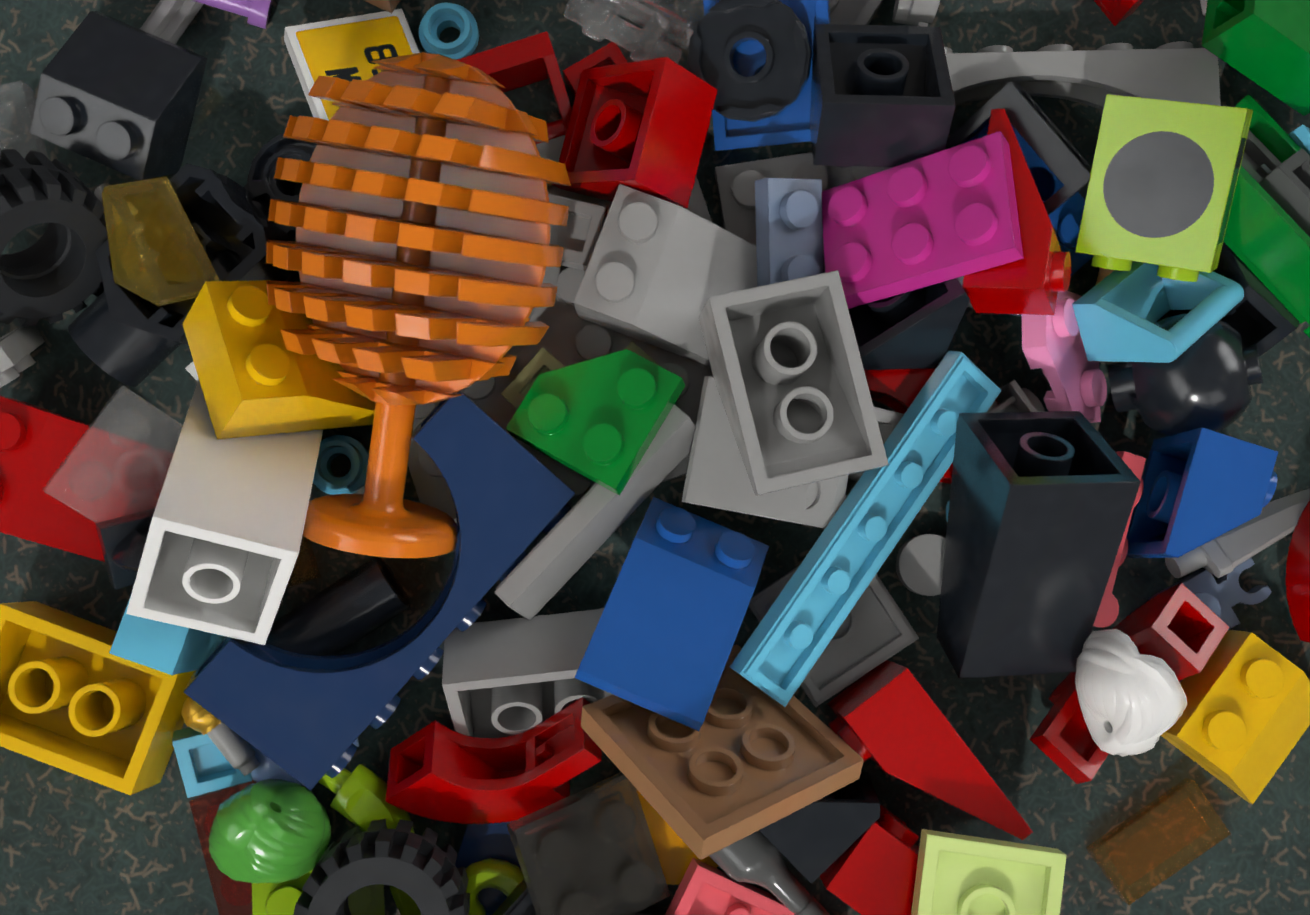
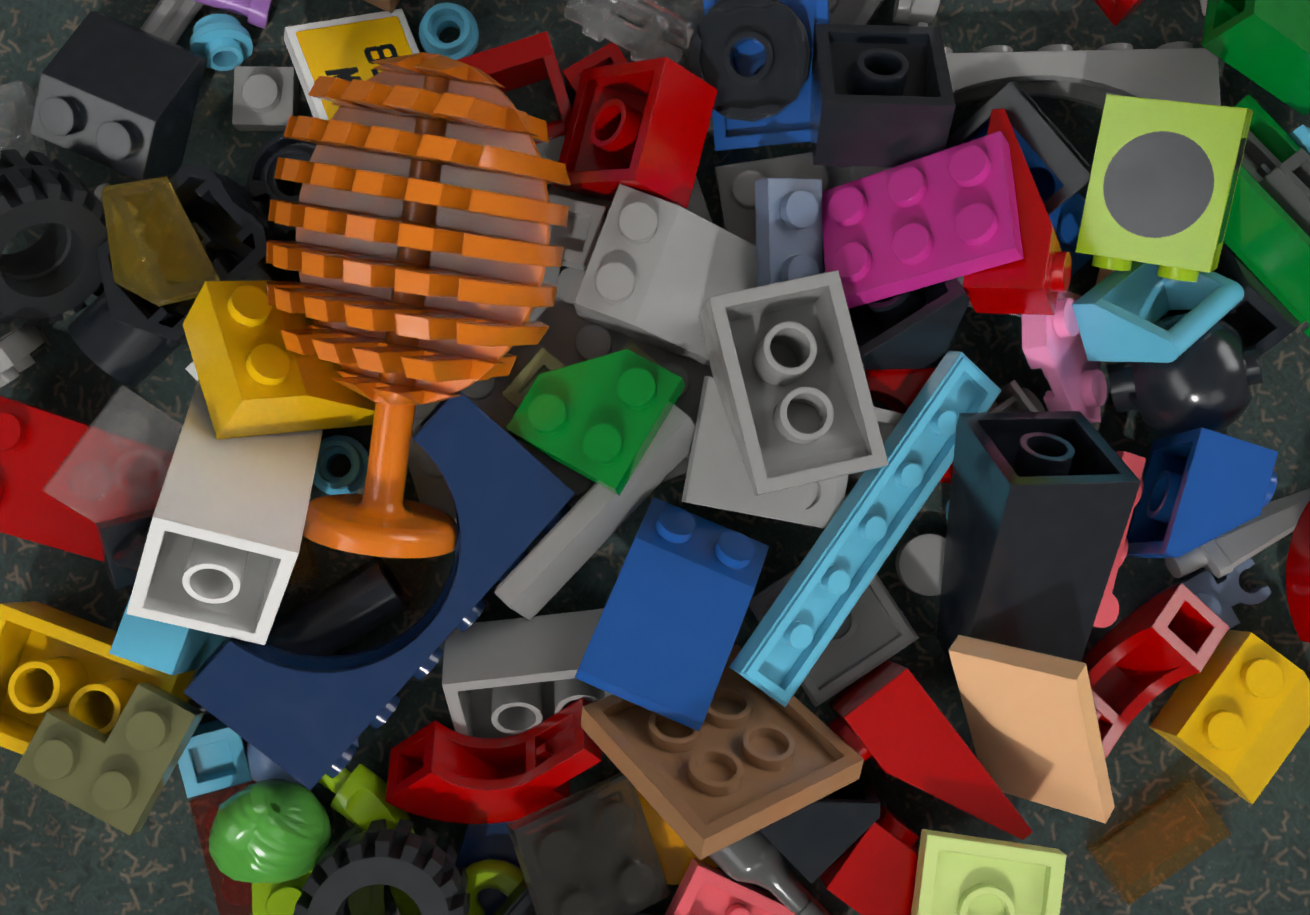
(116, 773): none -> olive plate
(221, 41): none -> medium azure plate
(231, 745): light grey piece -> none
(264, 97): none -> light grey plate
(1034, 725): none -> light nougat tile
(1125, 694): white hair -> none

